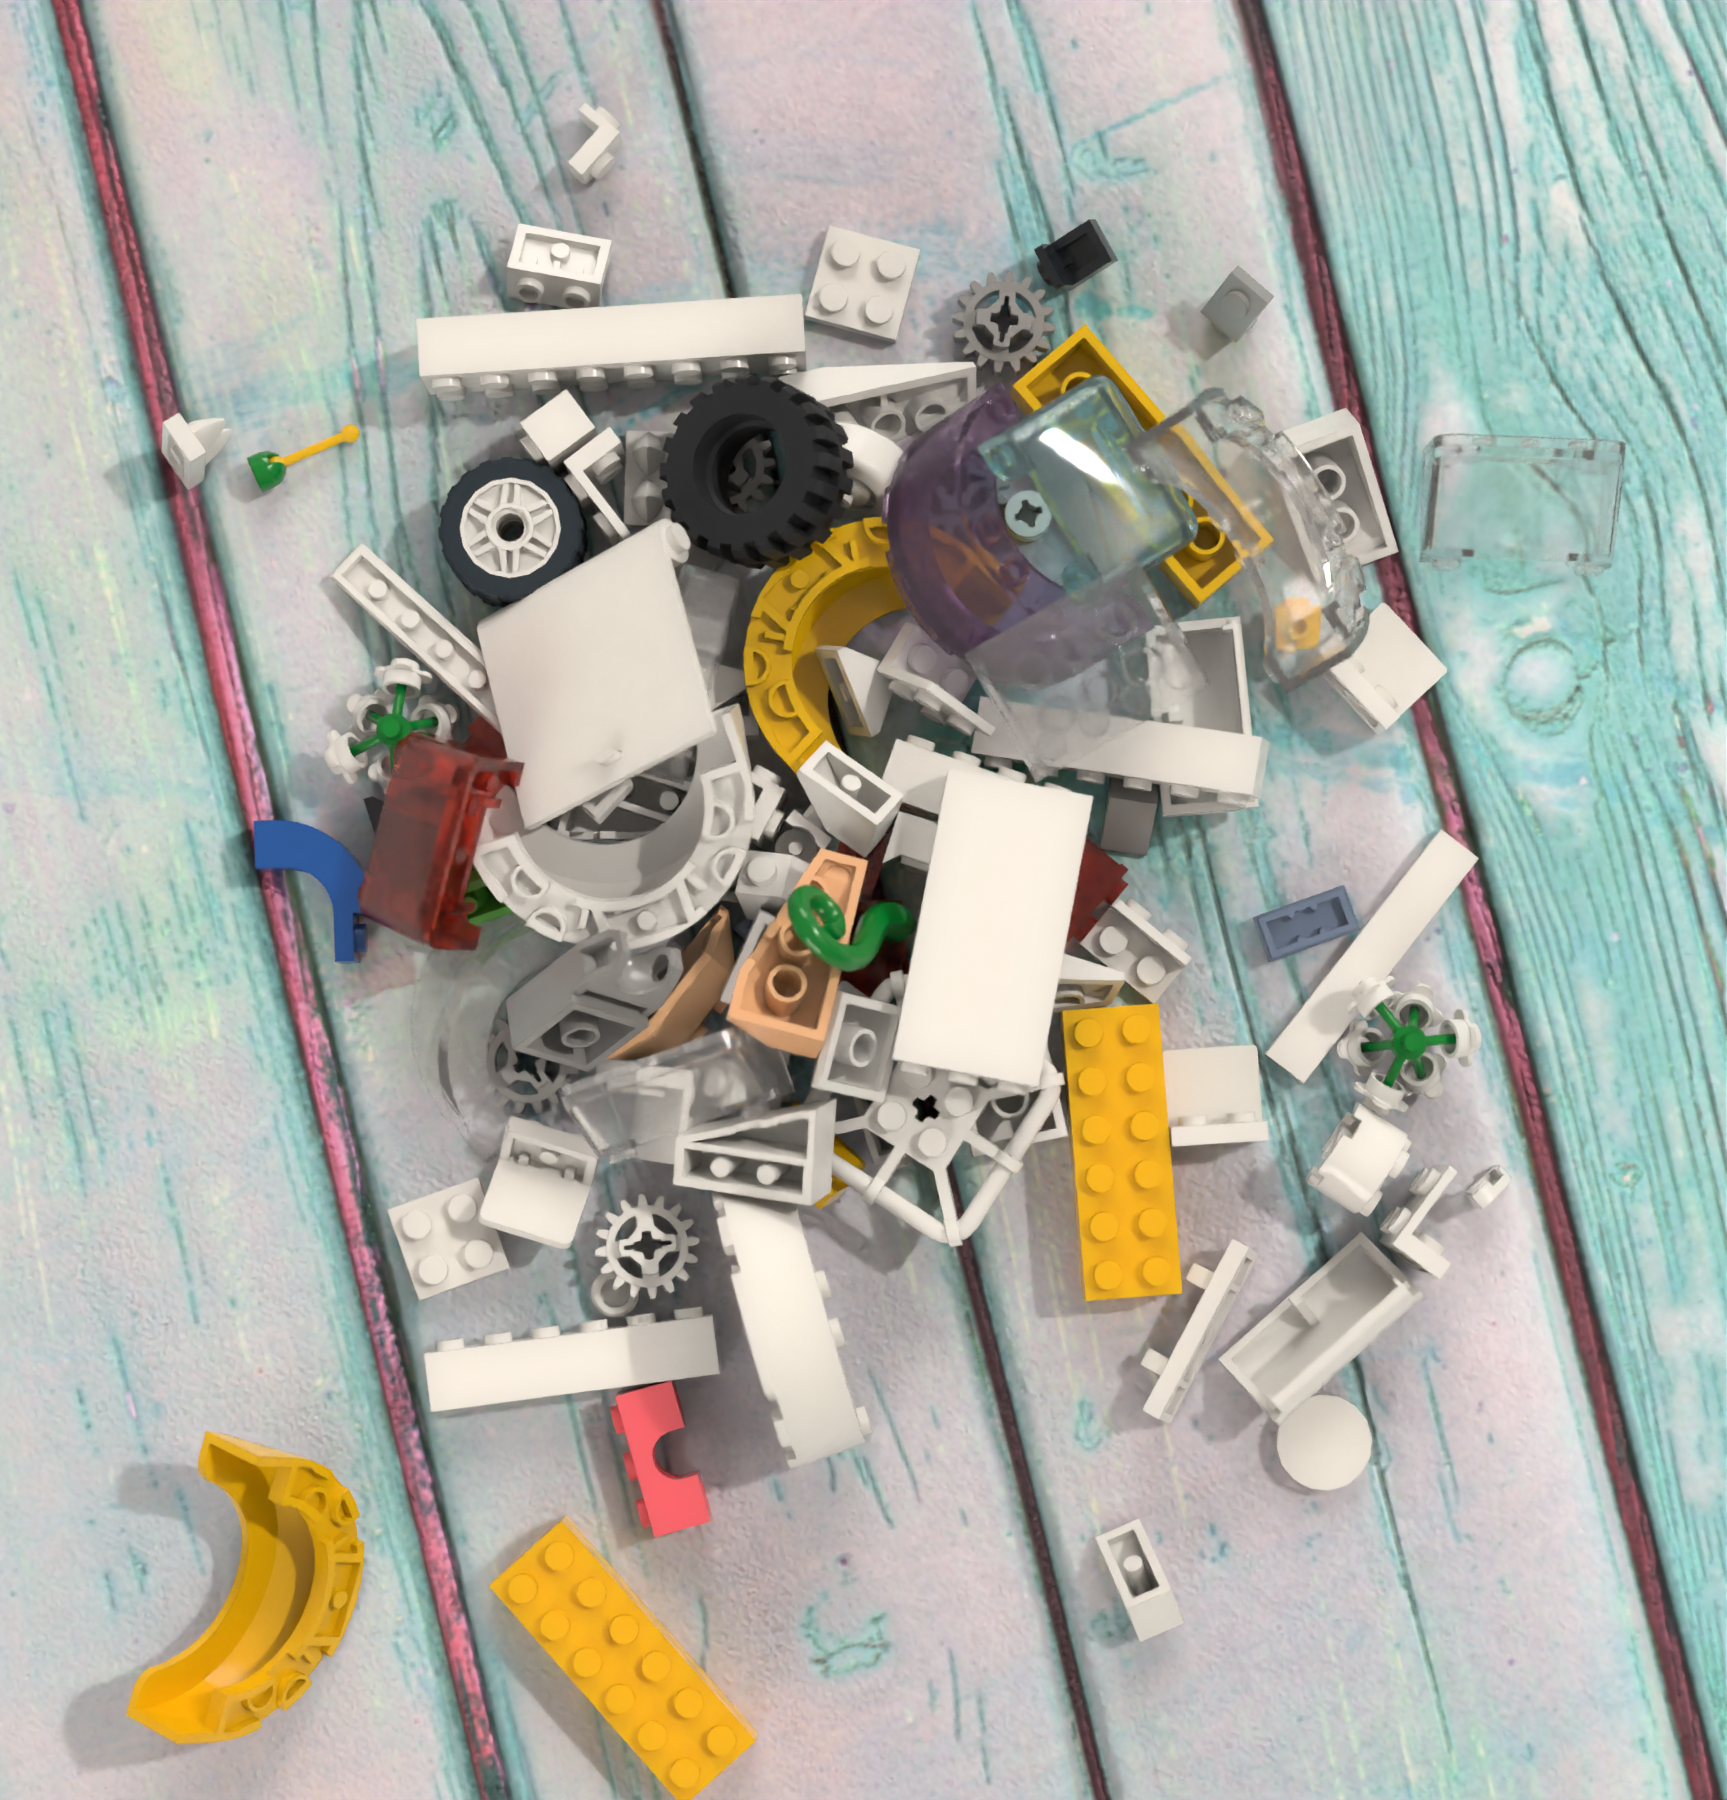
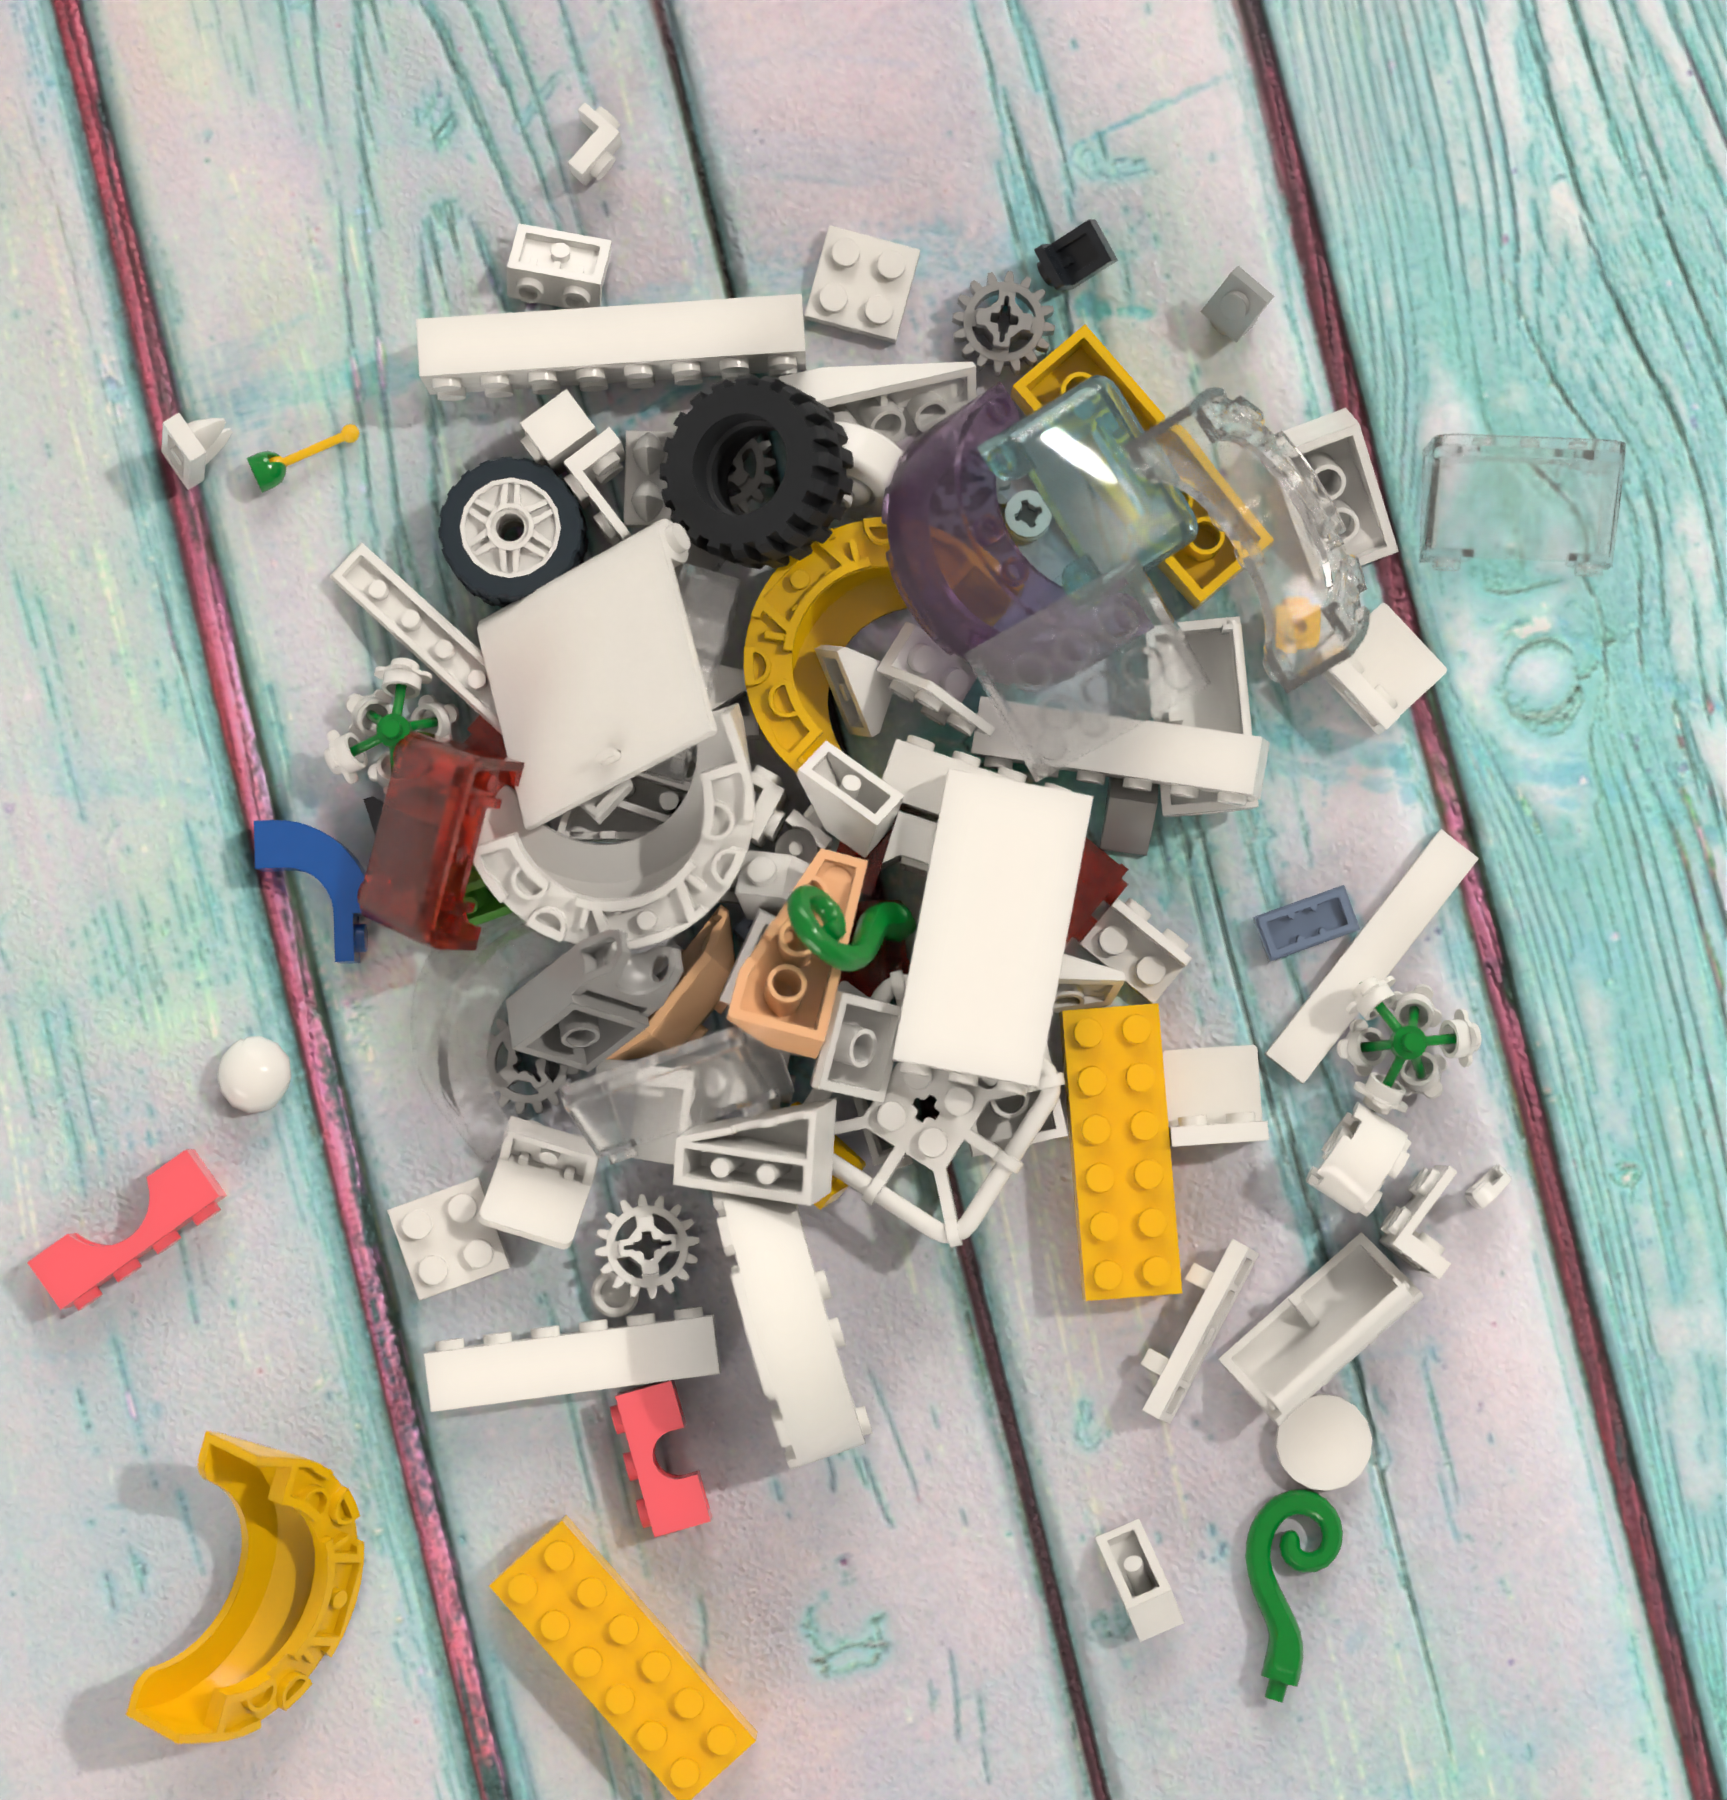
(177, 1195): none -> coral arch
(254, 1074): none -> white hair
(1285, 1643): none -> green plant

